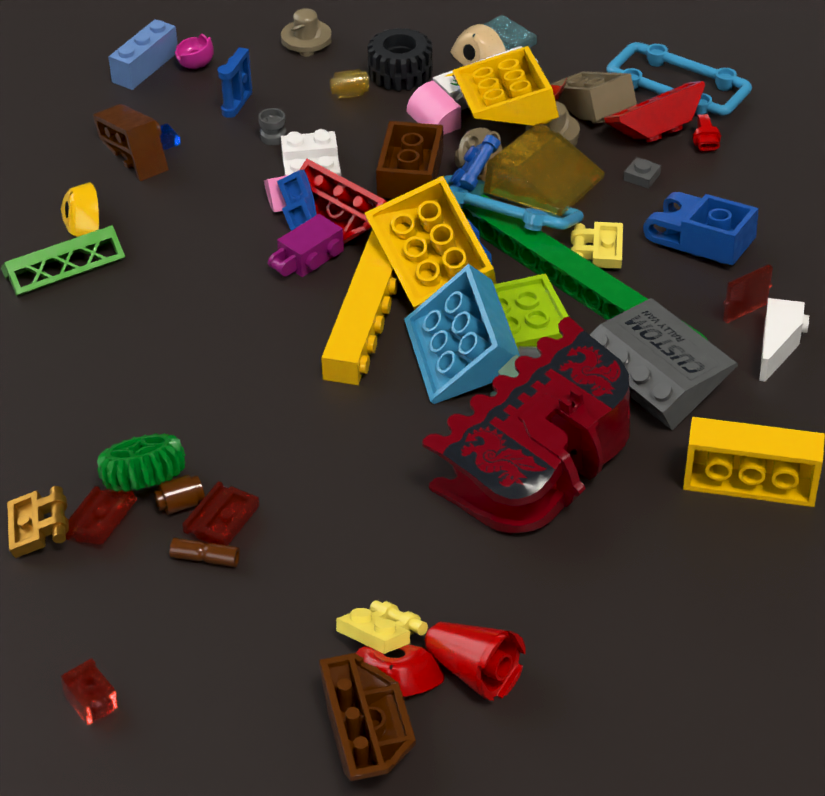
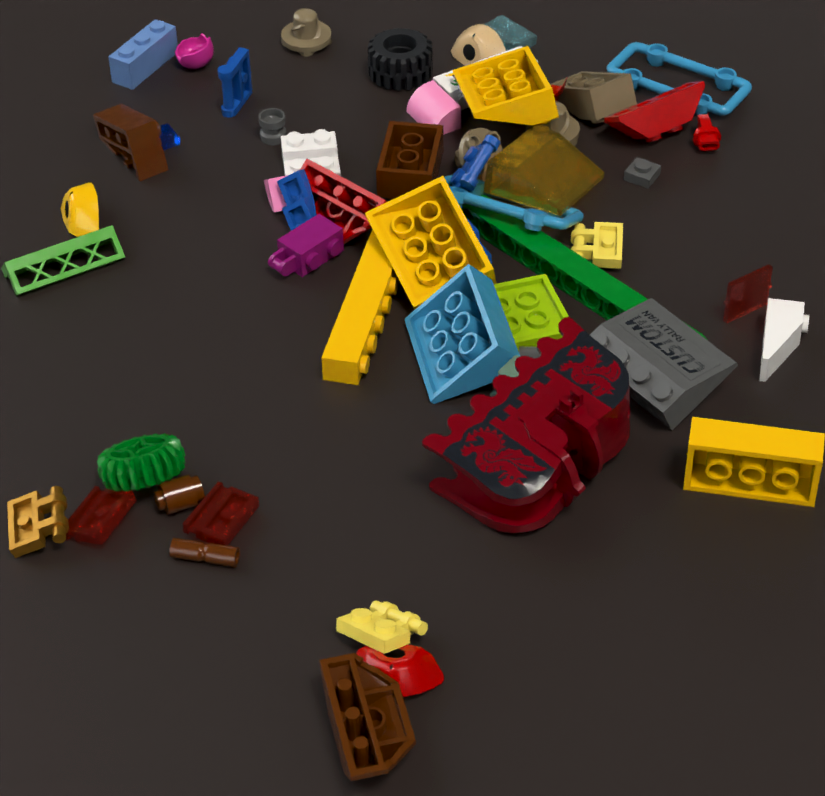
(89, 692): clear red brick -> none
(349, 83): clear yellow brick -> none
(478, 656): red cone -> none
(704, 226): blue brick -> none

